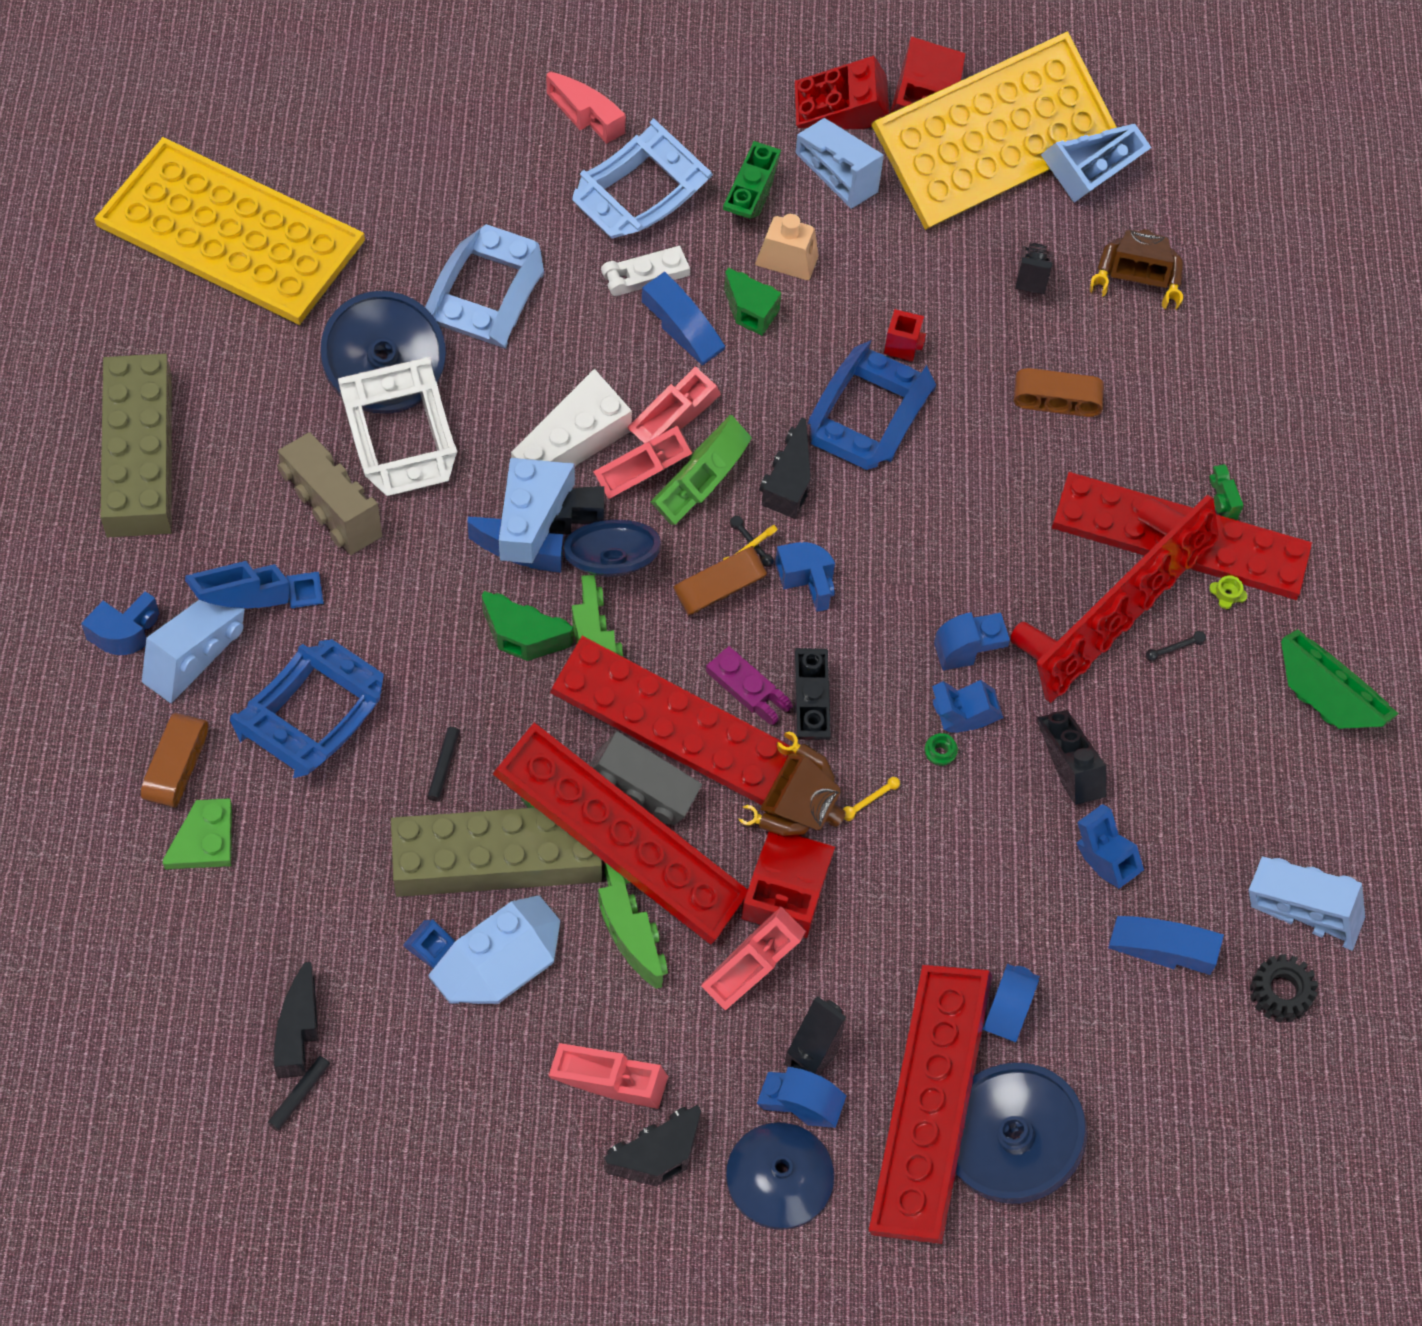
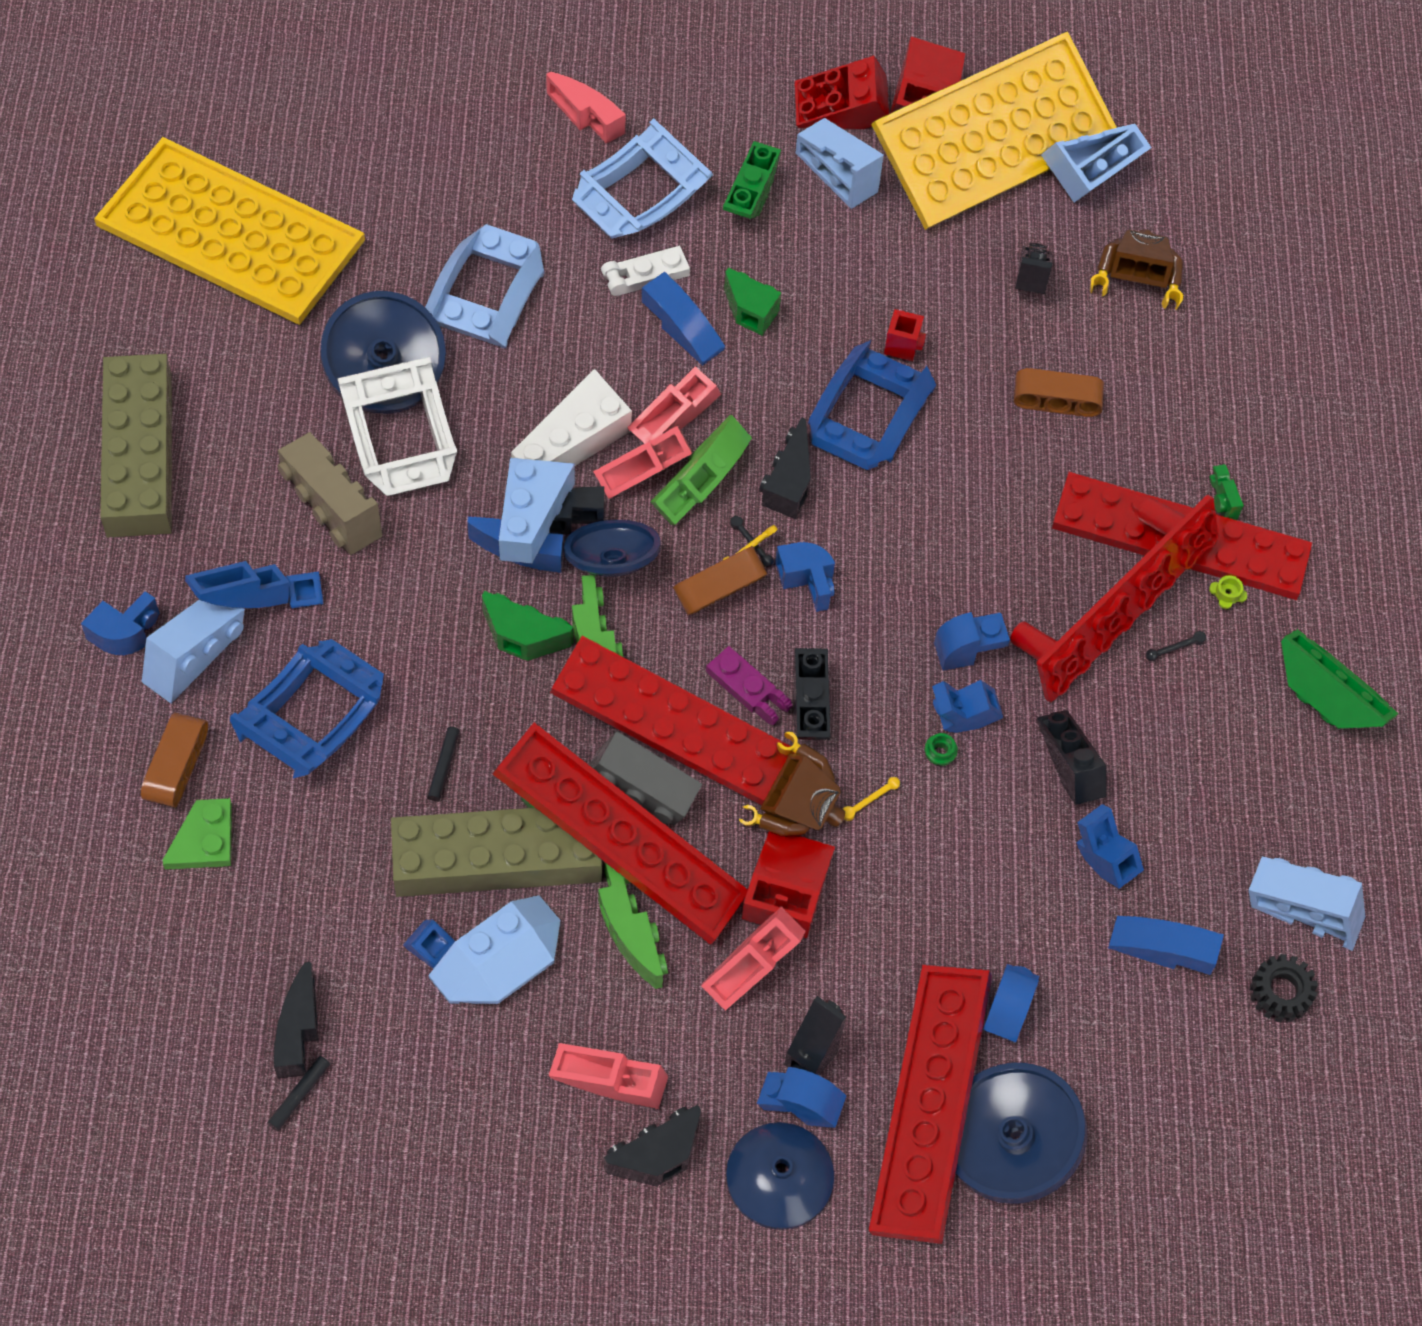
(789, 247): light nougat torso -> none

